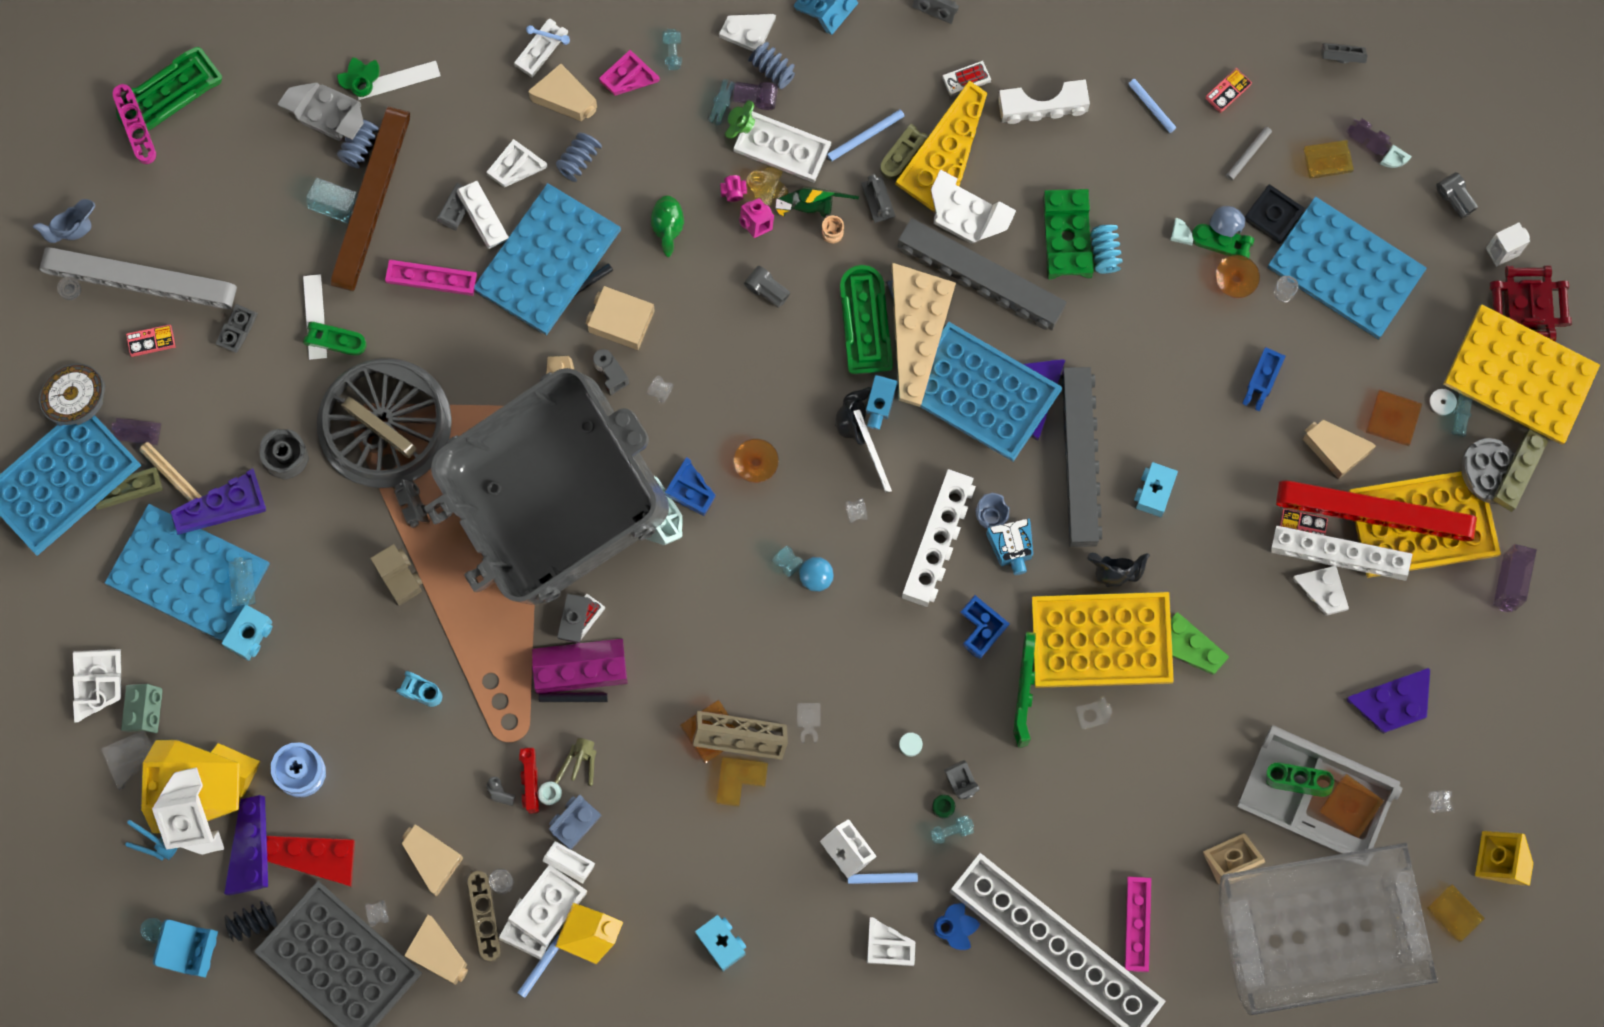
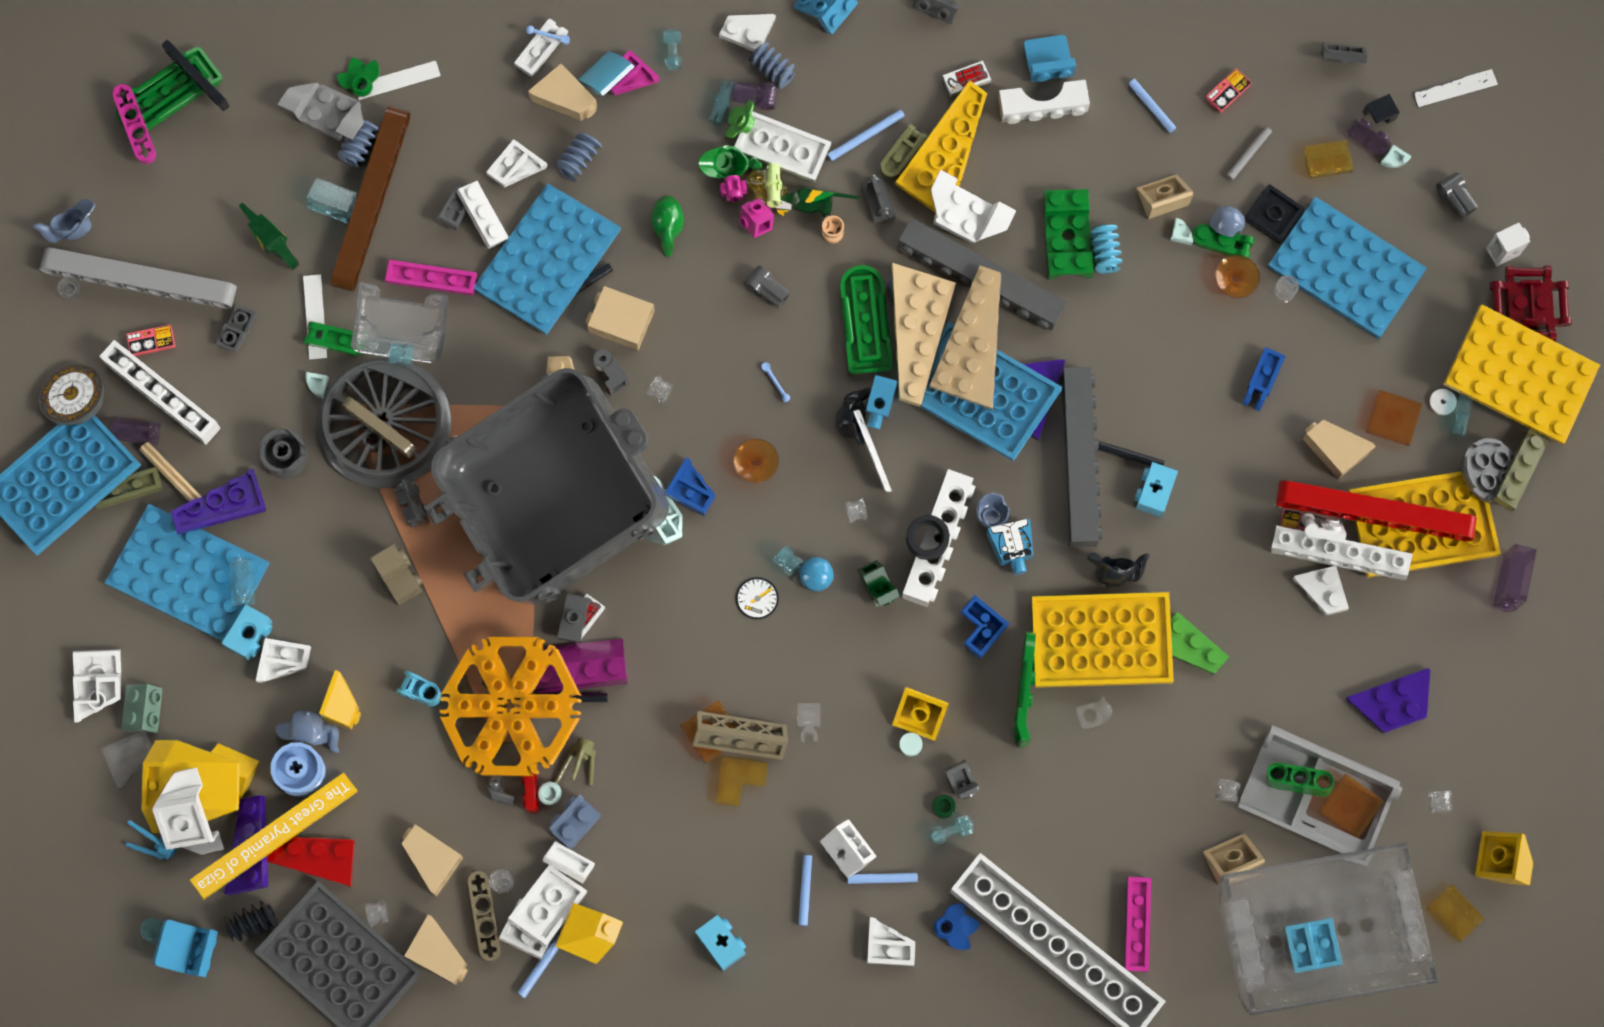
(160, 392): none -> white brick
(195, 75): none -> black tile
(269, 237): none -> dark green animal
(273, 836): none -> yellow tile
(281, 659): none -> white wing
(309, 728): none -> sand blue hair
(317, 383): none -> light aqua tile
(339, 704): none -> yellow slope
(388, 320): none -> clear windscreen
(401, 353): none -> clear light blue wheel
(517, 725): none -> light orange plate
(605, 73): none -> medium azure slope
(726, 162): none -> green hair
(757, 598): none -> white sticker
(766, 368): none -> light blue hinge
(773, 185): none -> yellowish green pin
(805, 890): none -> light blue bar
(878, 584): none -> dark green brick
(920, 713): none -> yellow slope
(927, 520): none -> black tyre
(970, 354): none -> tan wing
(1049, 58): none -> dark azure bracket
(1128, 454): none -> black bar
(1164, 196): none -> tan slope
(1227, 791): none -> clear wheel
(1313, 945): none -> medium azure slope
(1325, 529): none -> white plate
(1382, 109): none -> black panel
(1455, 88): none -> white sticker

